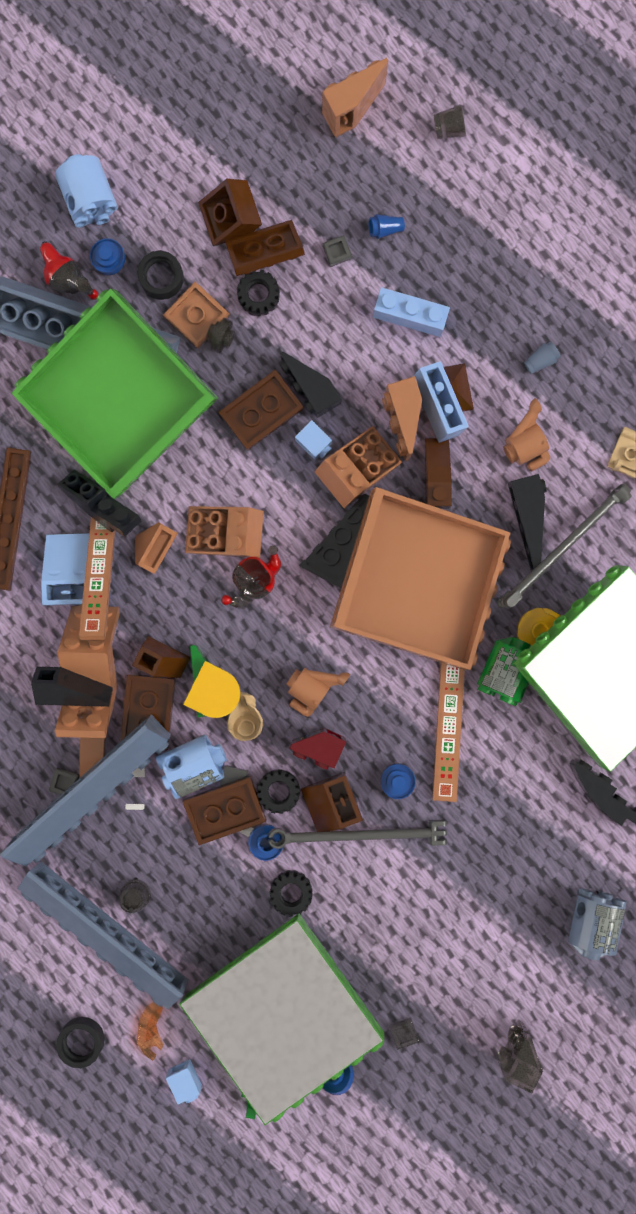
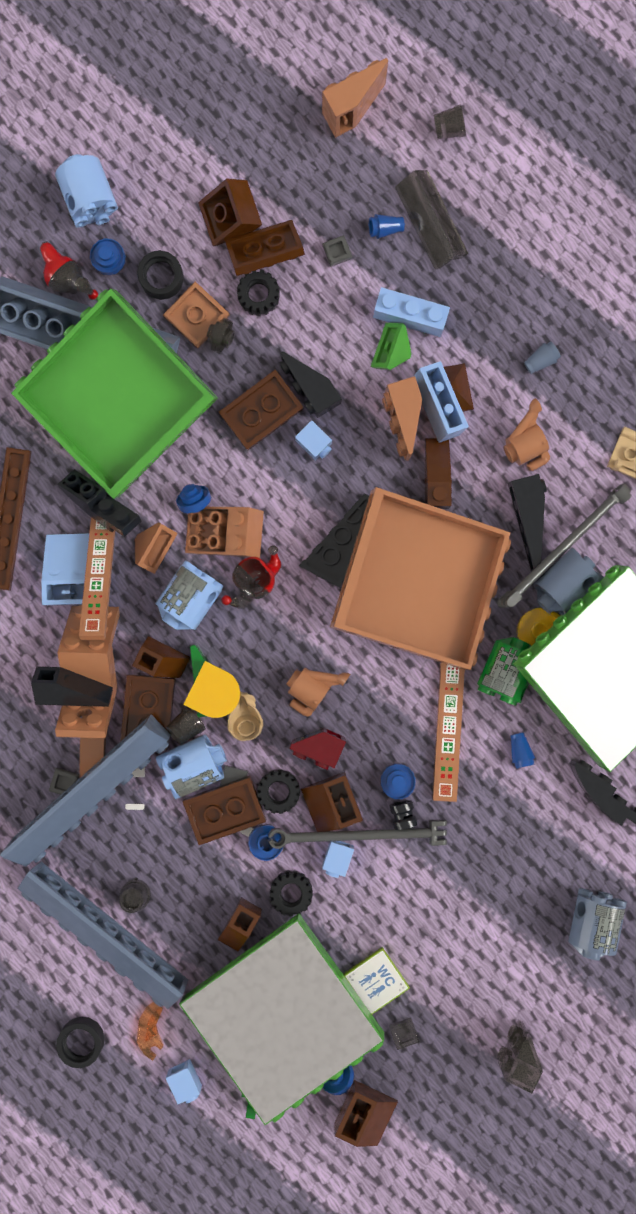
(185, 726): none -> clear smoke piece
(188, 597): none -> light blue cylinder
(193, 498): none -> blue plate
(240, 924): none -> reddish brown slope
(337, 858): none -> light blue brick
(357, 466): nougat slope -> none
(364, 1116): none -> reddish brown slope
(376, 980): none -> white tile
(392, 347): none -> bright green slope
(403, 815): none -> black wheel
(431, 218): none -> clear smoke panel
(521, 751): none -> blue cone
(566, 582): none -> sand blue cylinder

